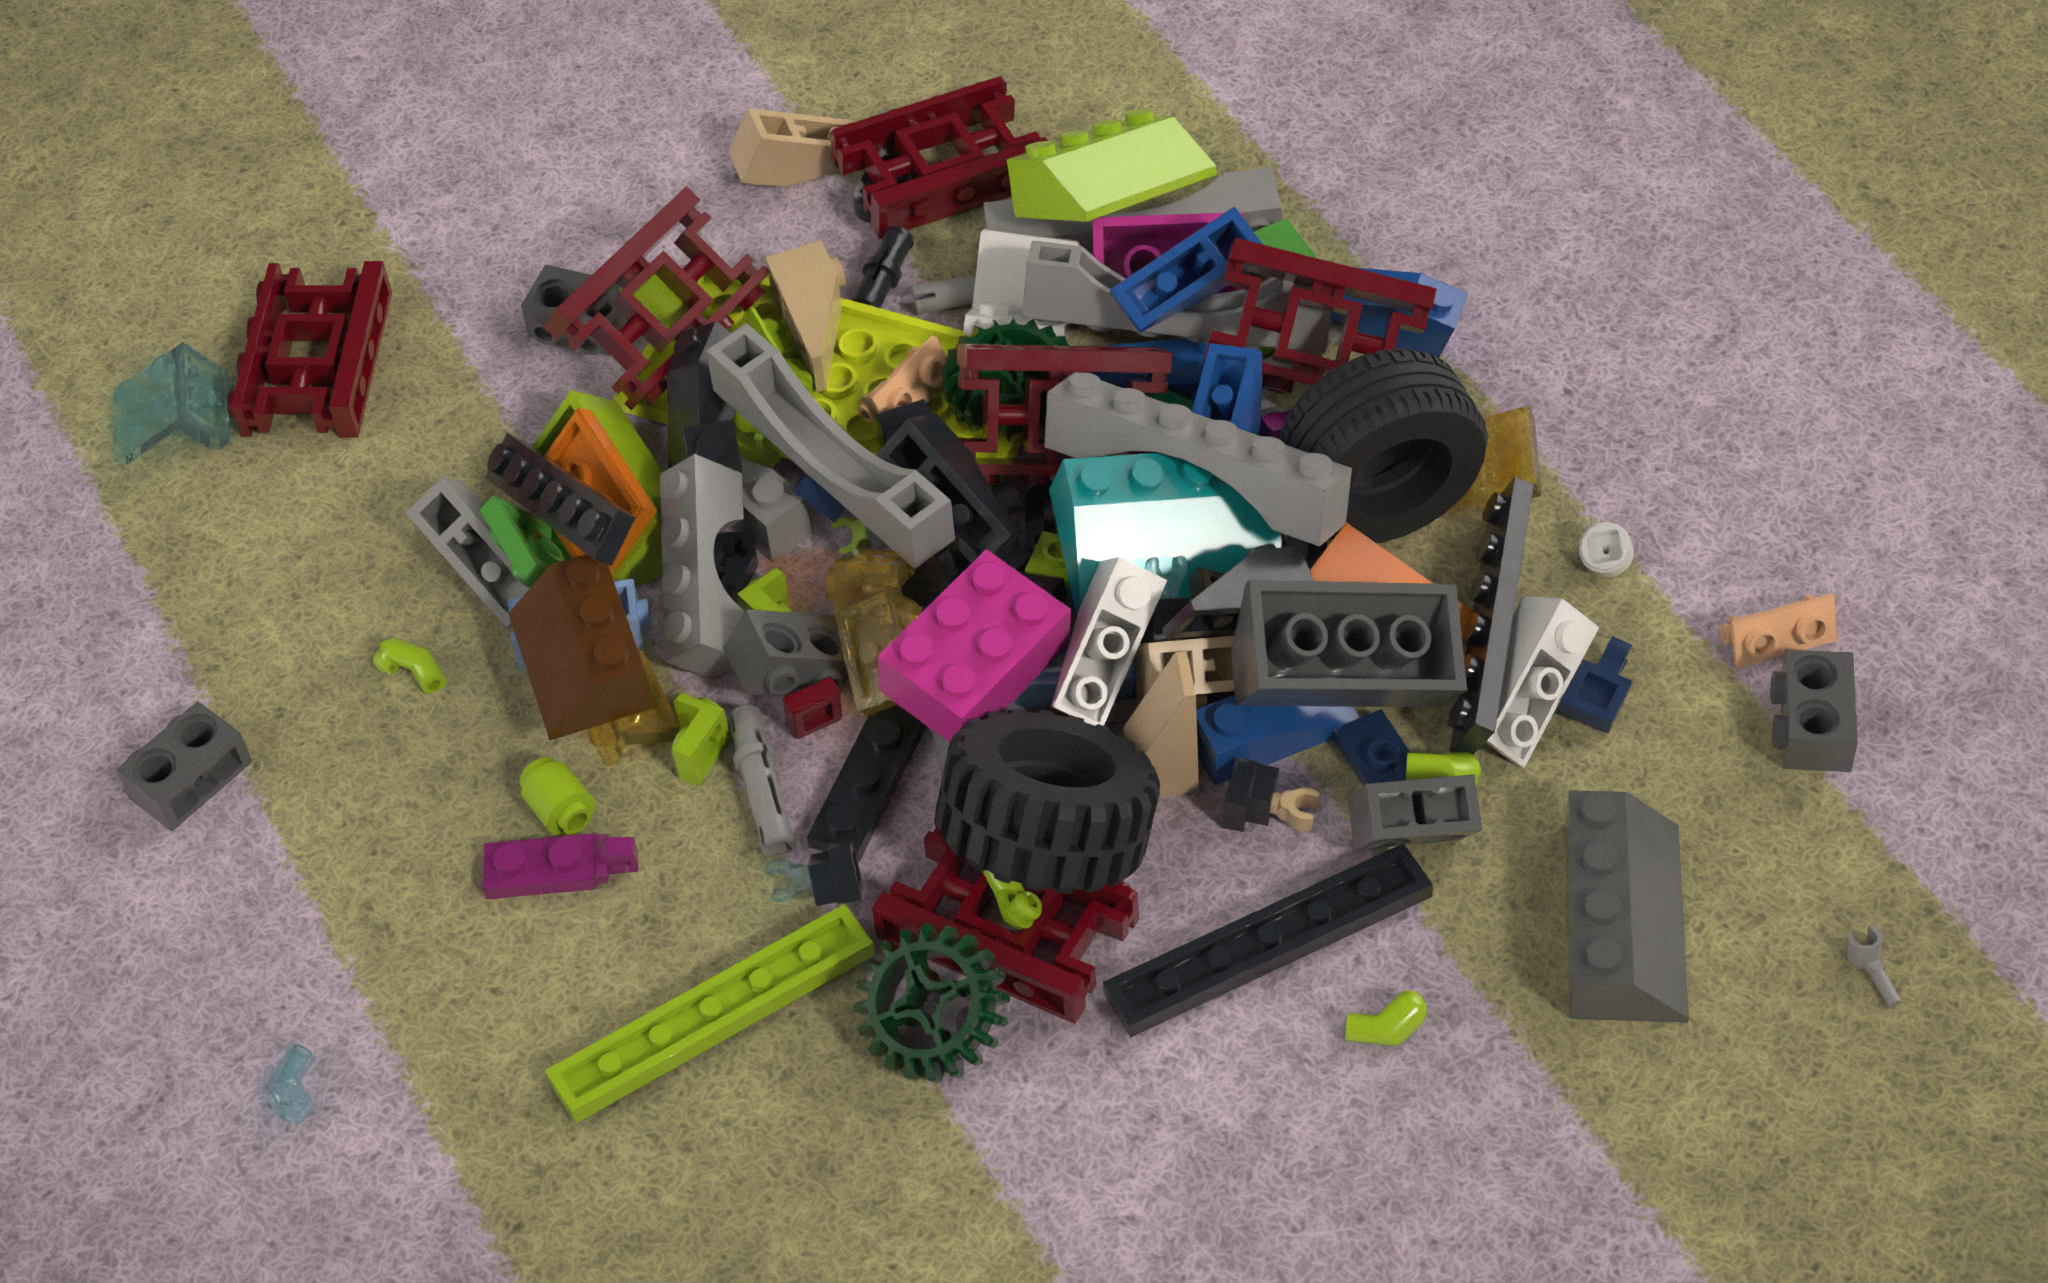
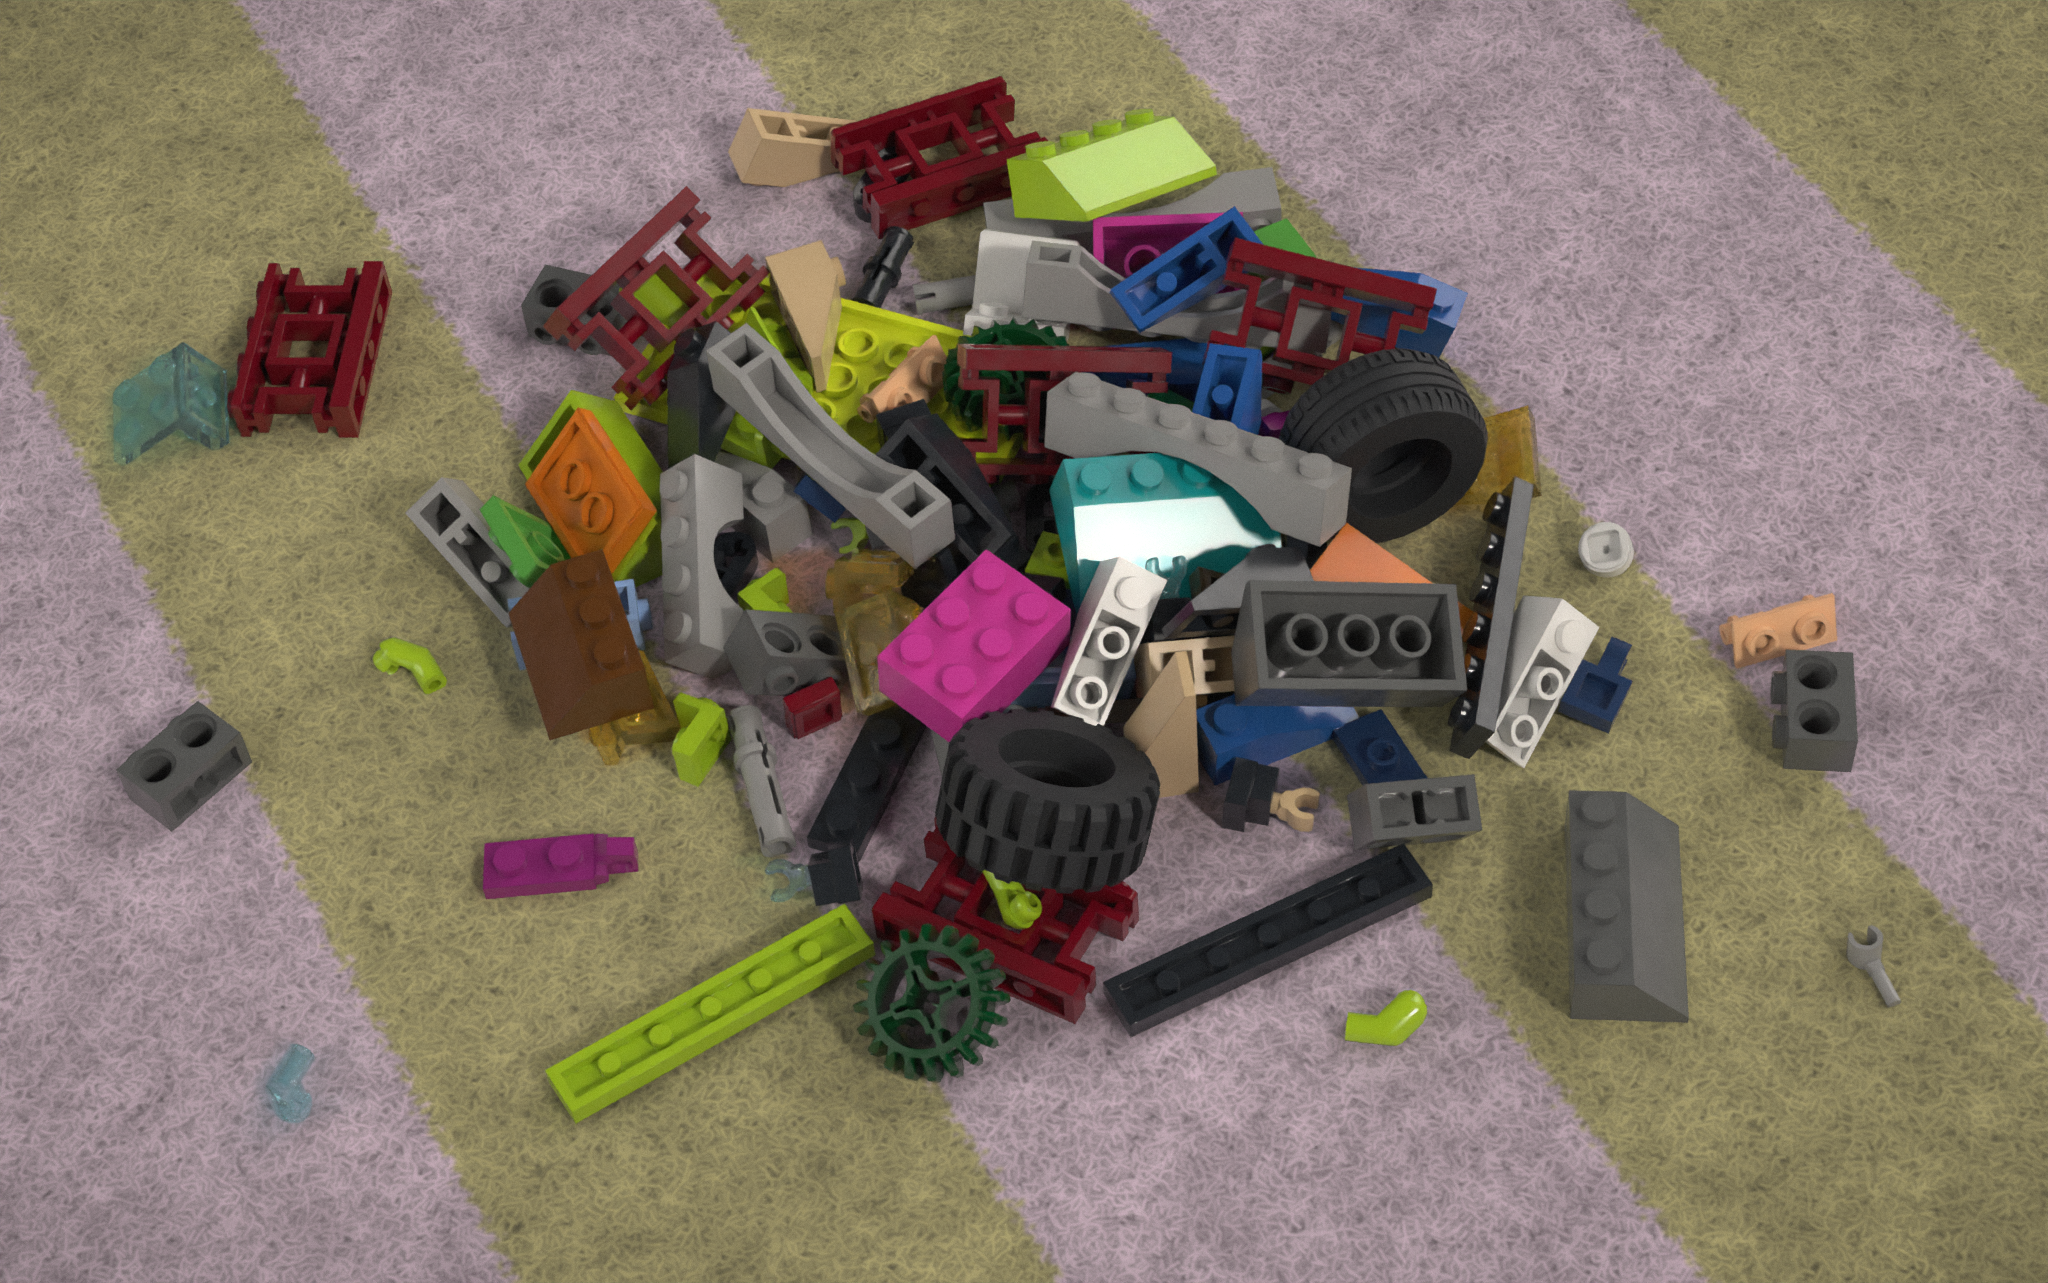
(556, 796): lime brick -> none
(559, 498): black plate -> none
(714, 442): black plate -> none
(1441, 765): lime arm -> none

